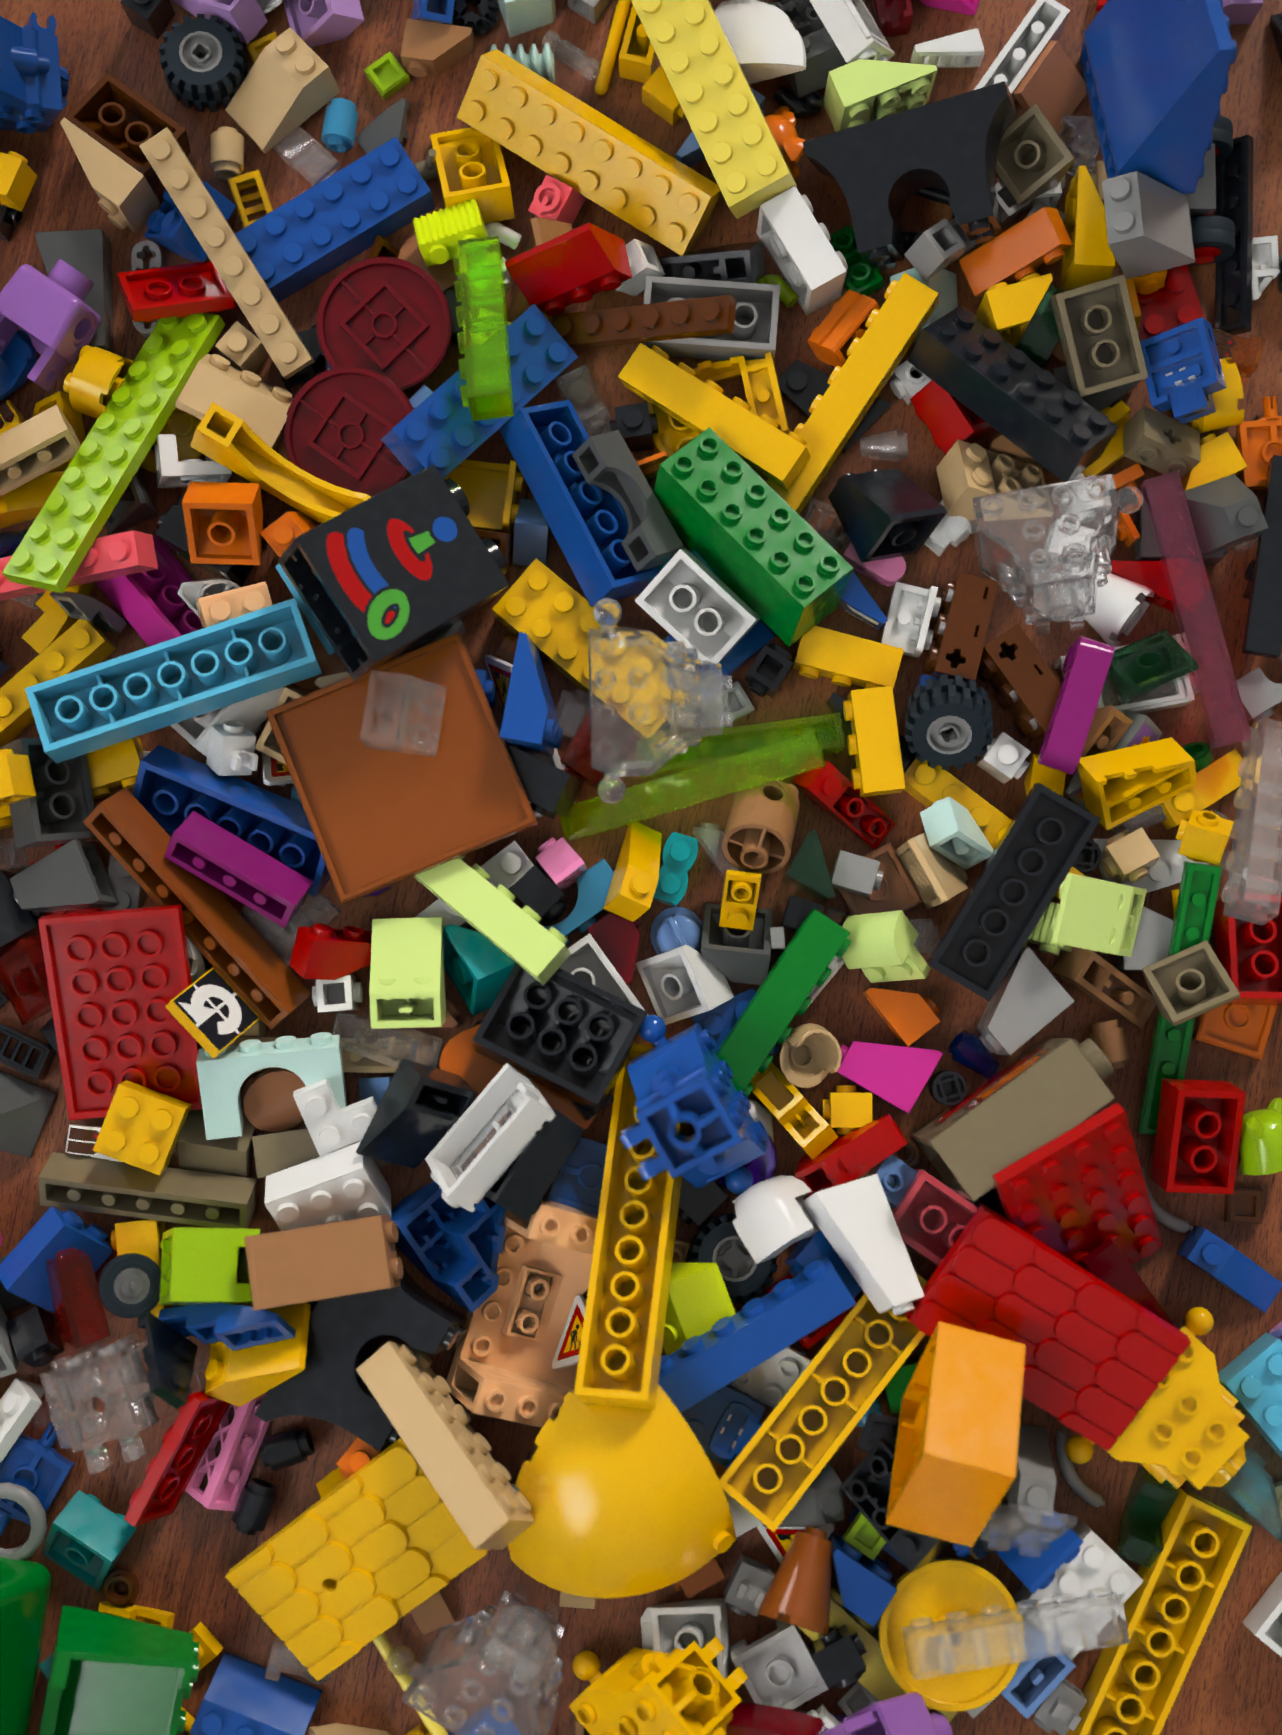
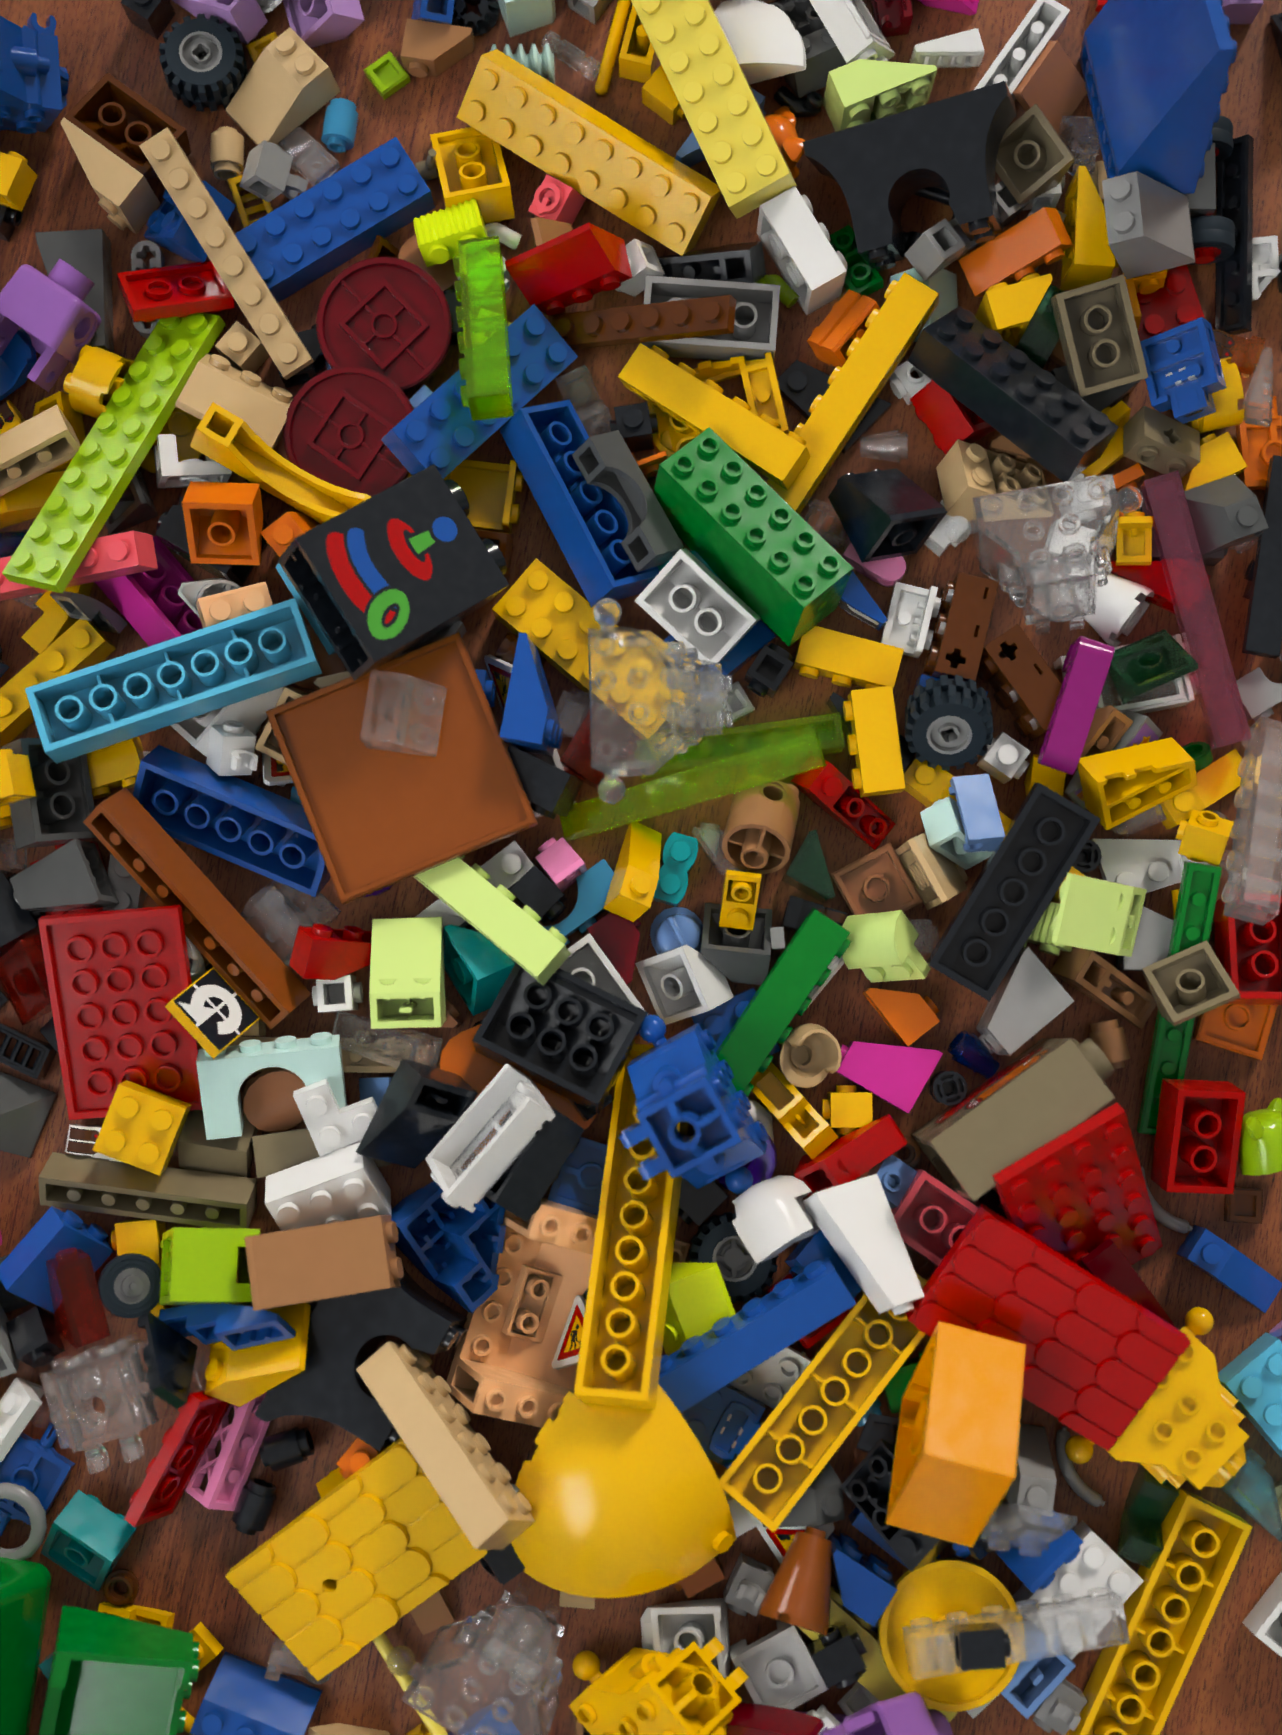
(238, 869): magenta brick -> none
(268, 173): none -> light grey brick
(386, 127): dark grey slope -> none
(502, 1564): none -> black slope
(530, 535): medium blue slope -> none
(856, 874): light grey brick -> none
(864, 1537): lime tile -> none
(978, 812): none -> medium blue hinge
(980, 1646): none -> black brick
(1129, 856): tan brick -> none
(1134, 539): none -> yellow bracket
(1260, 392): none -> clear slope

